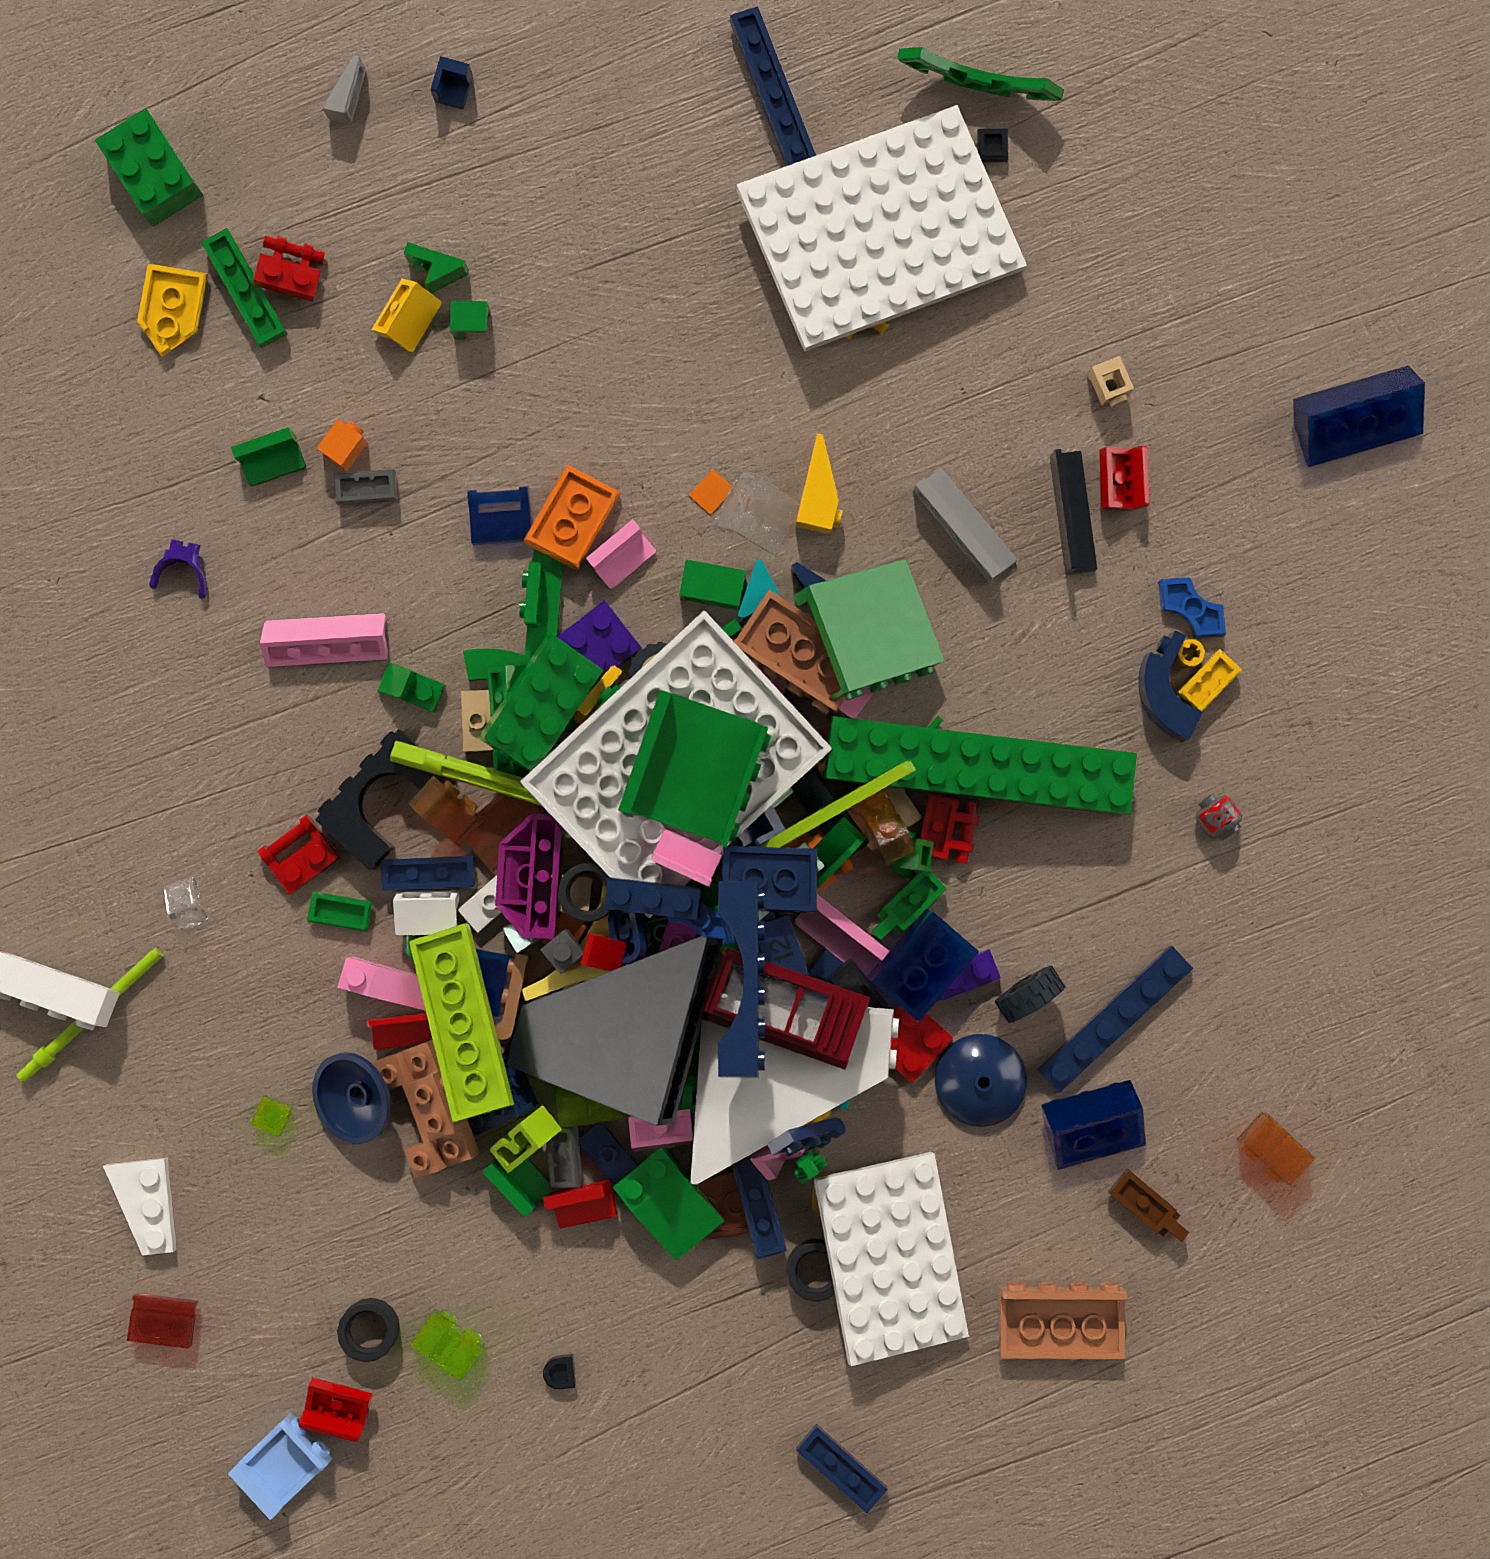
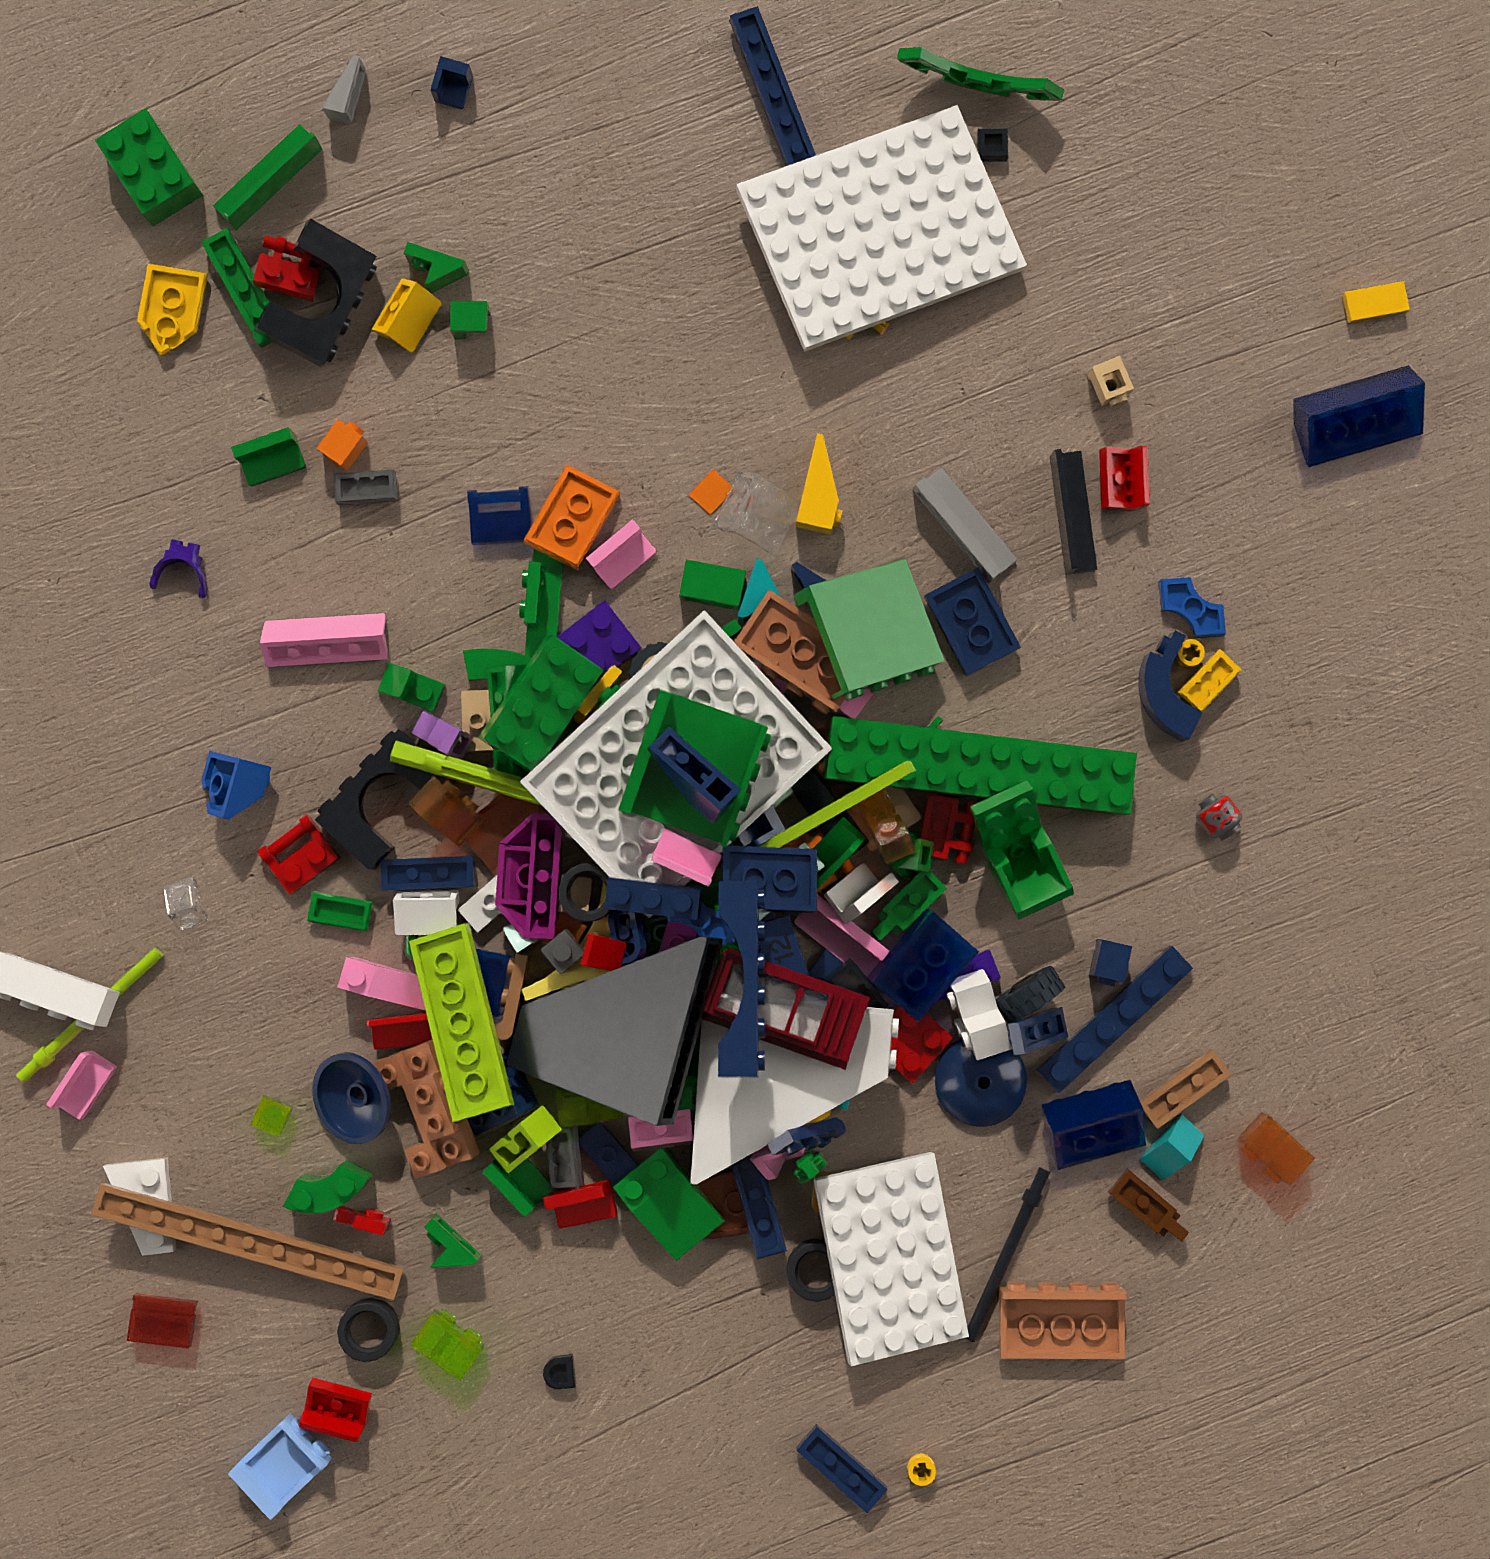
(82, 1084): none -> bright pink panel
(233, 784): none -> blue slope
(247, 1241): none -> medium nougat plate
(268, 176): none -> green panel
(327, 1192): none -> green brick
(349, 267): none -> black arch
(369, 1220): none -> red plate
(442, 735): none -> medium lavender leg
(457, 1251): none -> green slope
(694, 775): none -> dark blue slope
(858, 892): none -> white panel
(929, 1477): none -> yellow bush
(972, 621): none -> dark blue plate
(978, 1016): none -> white brick
(1020, 851): none -> green bracket
(1032, 1199): none -> black bar
(1037, 1031): none -> dark blue plate
(1110, 962): none -> dark blue brick
(1173, 1148): none -> teal slope
(1184, 1088): none -> medium nougat plate
(1376, 302): none -> yellow tile

